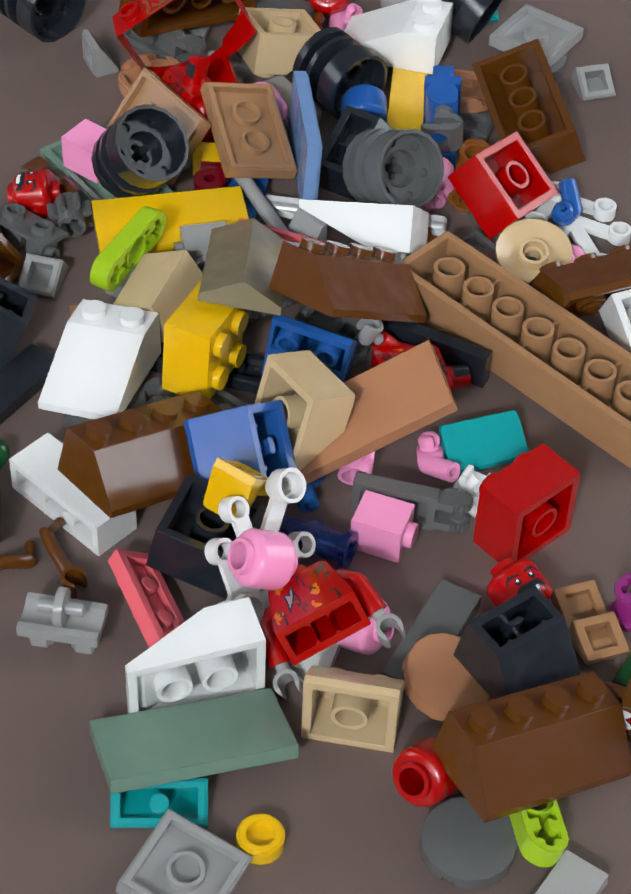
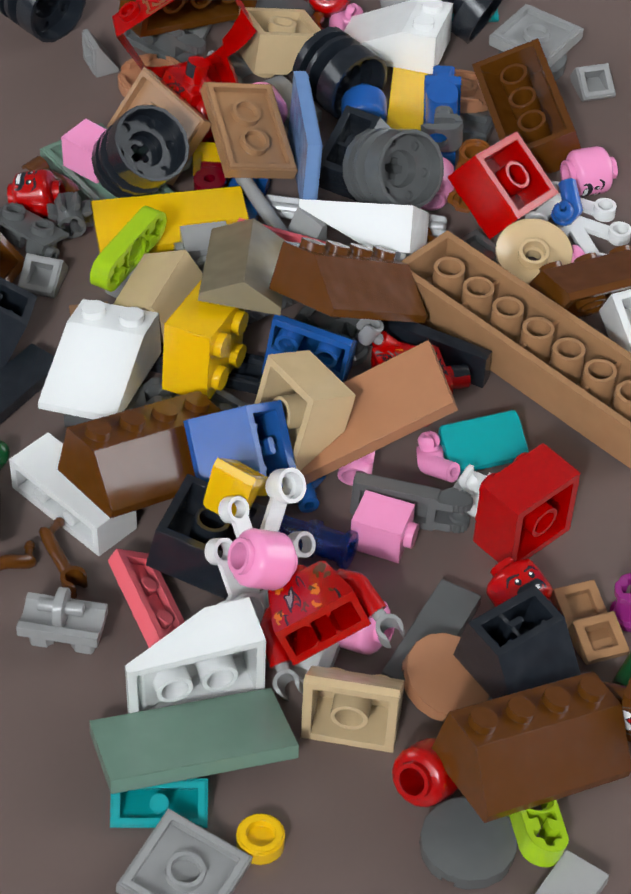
(591, 169): none -> bright pink head

